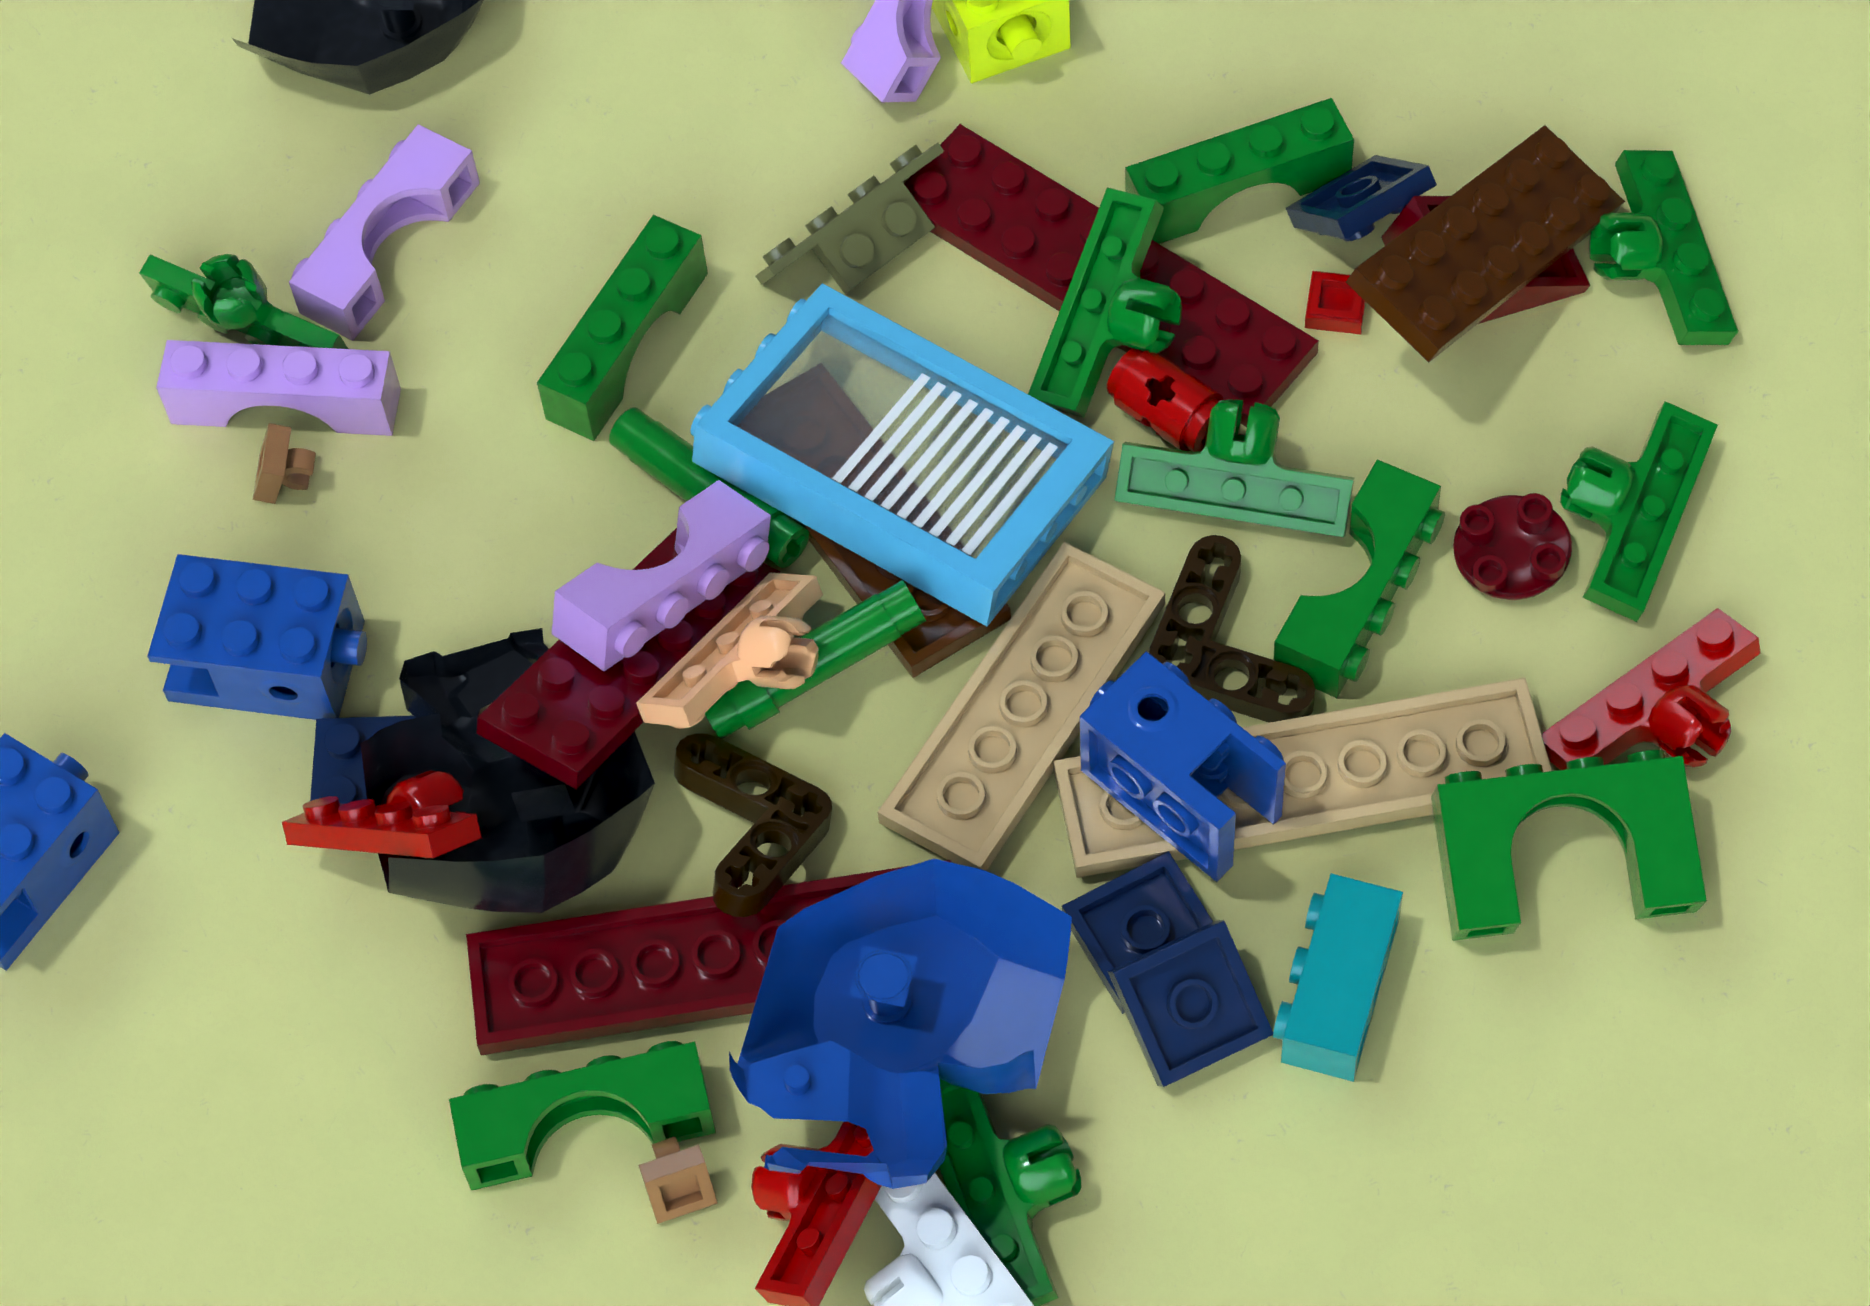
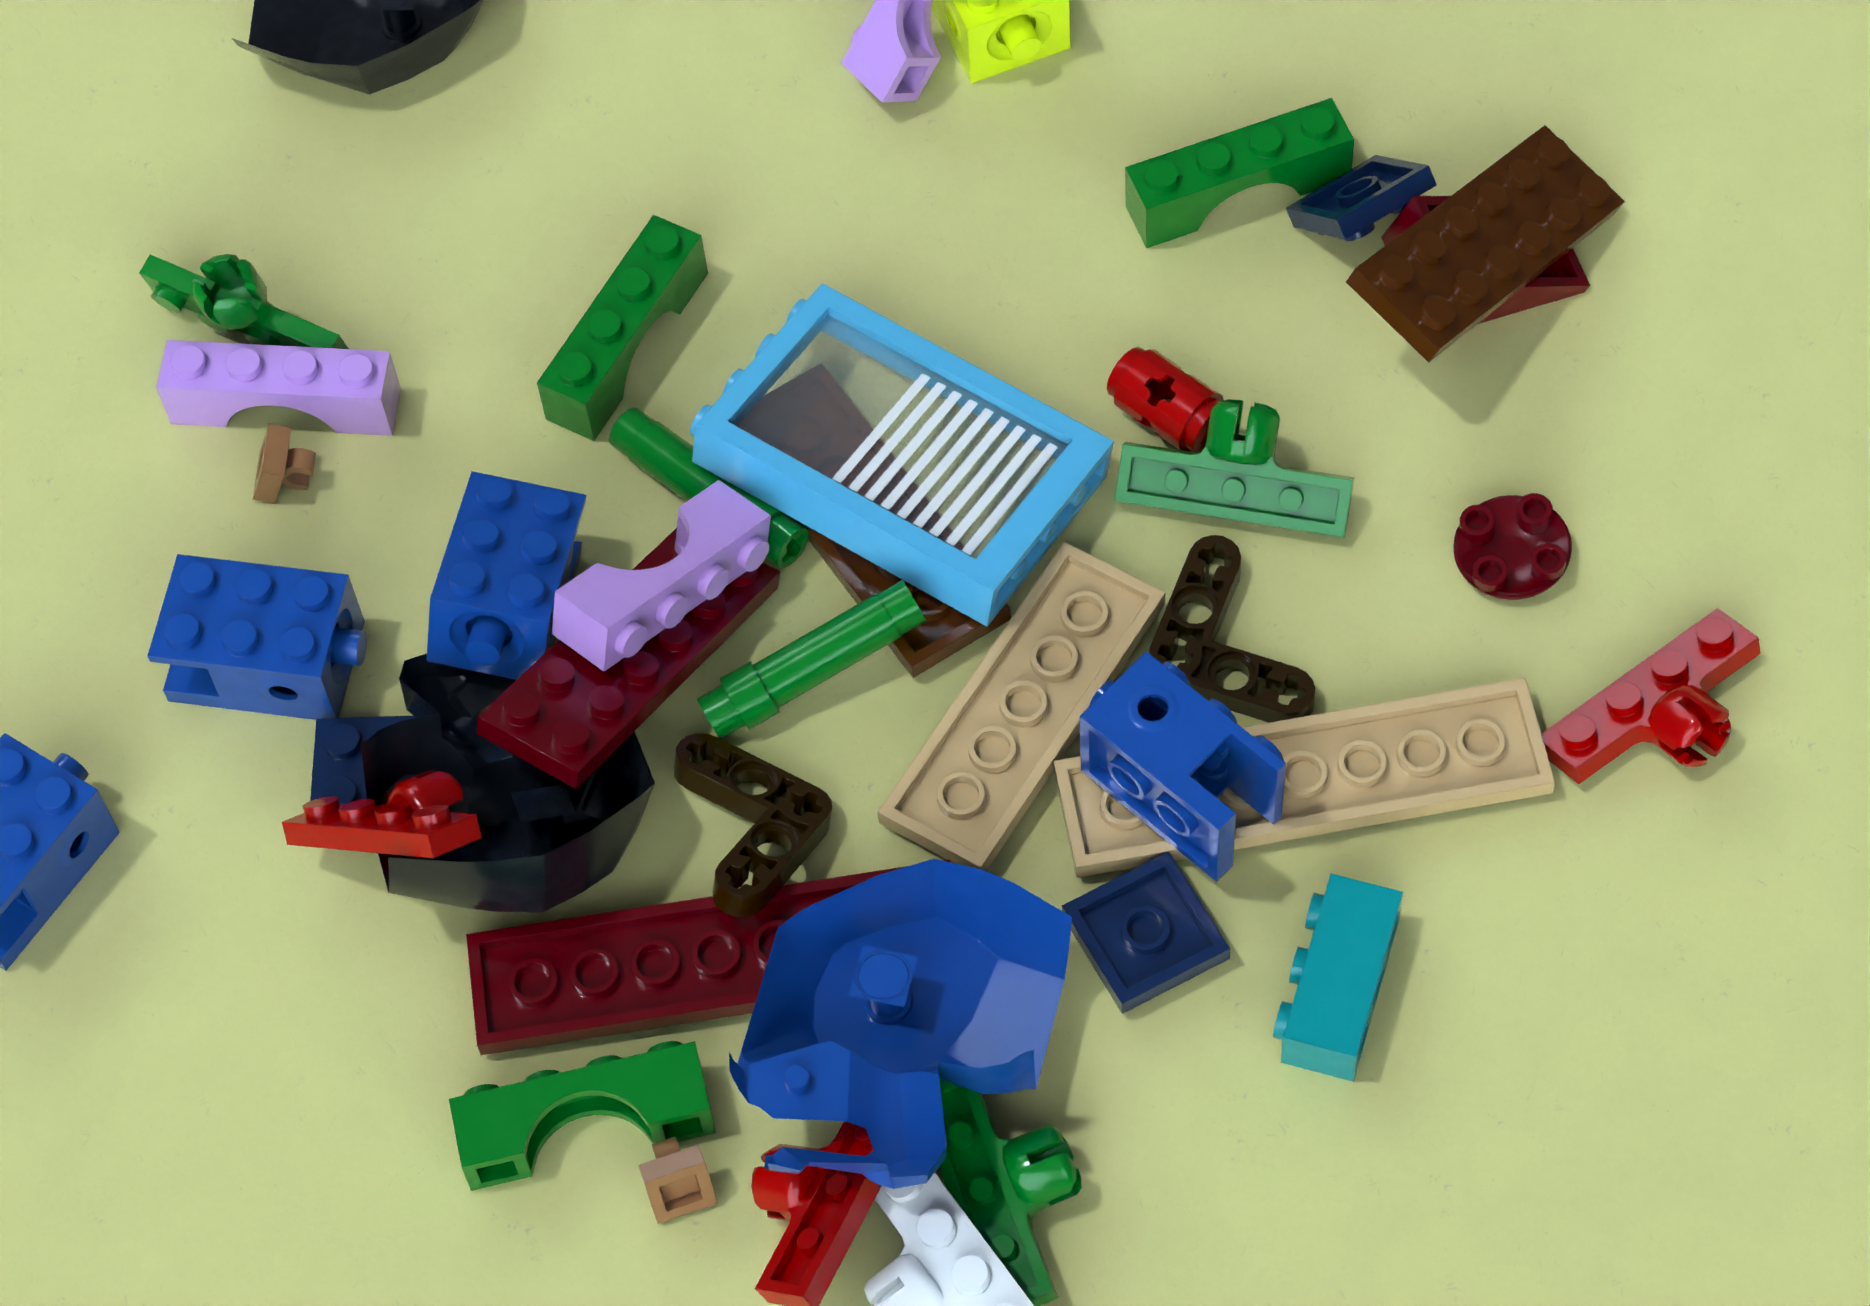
(420, 182): lavender arch -> none
(502, 575): none -> blue torso
(747, 644): light nougat plate -> none
(866, 233): olive bracket -> none
(1036, 234): dark red plate -> none
(1106, 304): green plate -> none
(1190, 1003): dark blue plate -> none
(1331, 631): green arch -> none
(1333, 304): red tile -> none
(1638, 505): green plate -> none
(1639, 800): green arch -> none
(1664, 246): green plate -> none

